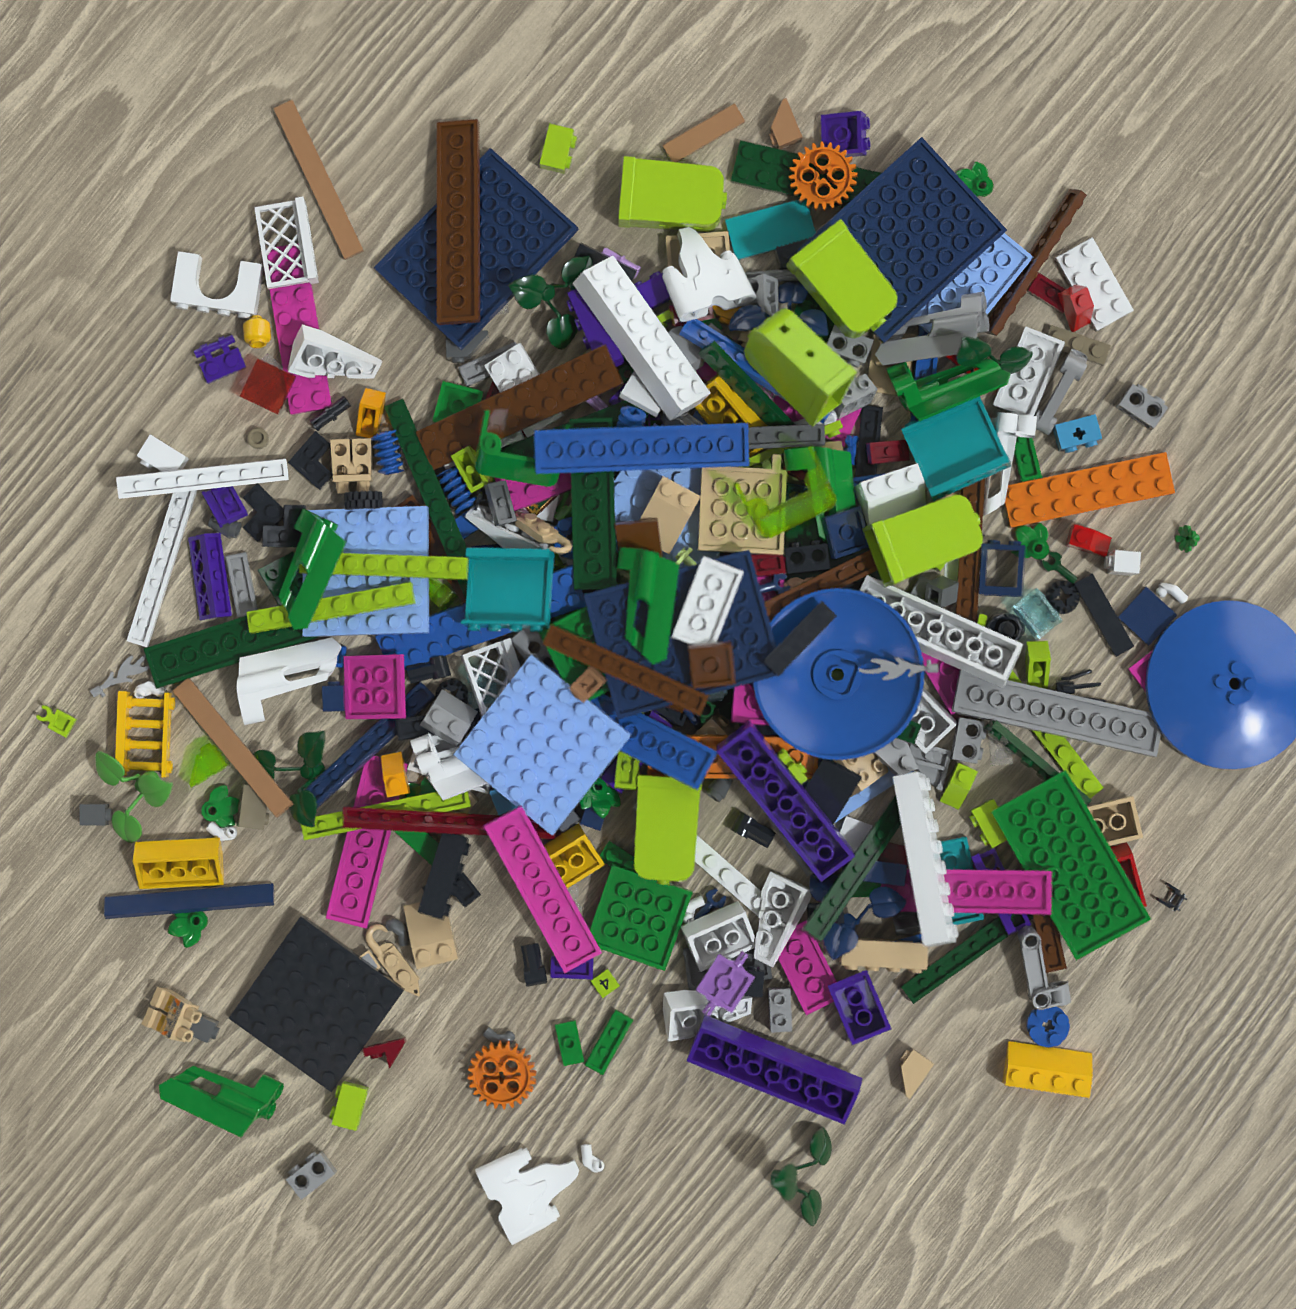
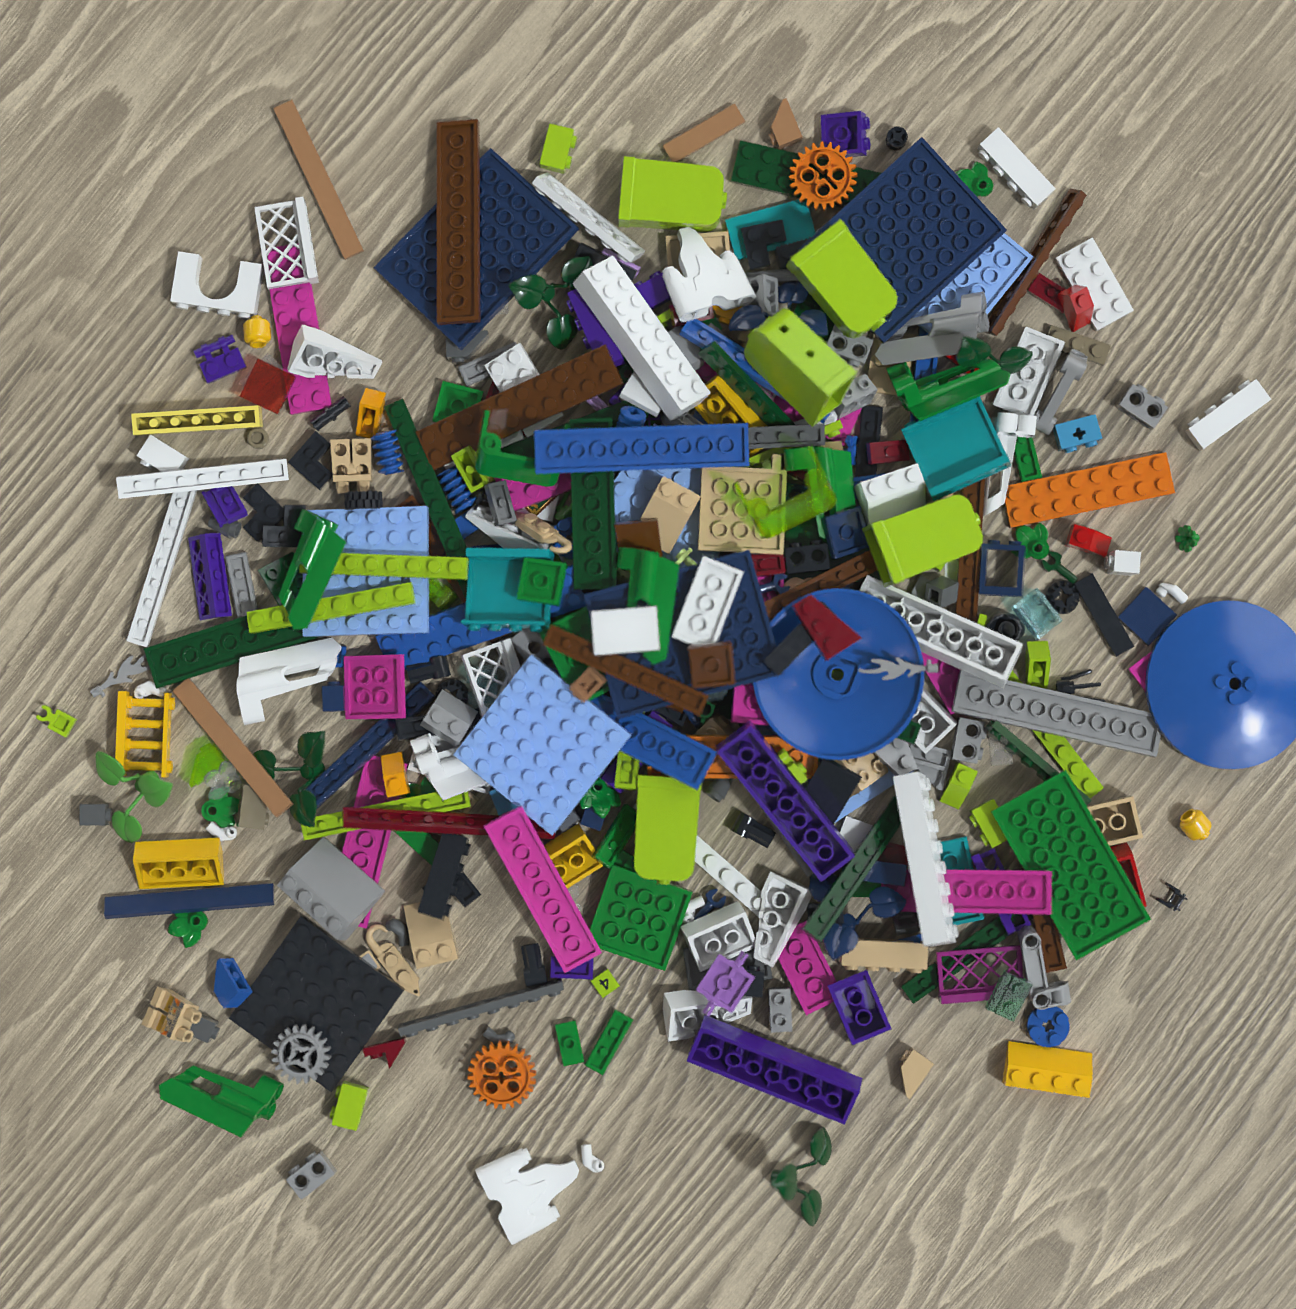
(197, 420): none -> light yellow brick
(222, 780): none -> clear plate
(230, 983): none -> blue slope
(303, 1061): none -> light grey gear
(331, 889): none -> light grey slope
(472, 1010): none -> dark grey plate
(541, 581): none -> green plate
(592, 220): none -> white plate
(616, 837): none -> green tile
(625, 630): none -> white tile
(756, 241): none -> black plate
(824, 627): none -> dark red wing
(896, 134): none -> black wheel
(974, 993): none -> magenta fence
(1009, 996): none -> clear green plate
(1015, 168): none -> white brick
(1195, 824): none -> yellow head
(1228, 414): none -> white brick

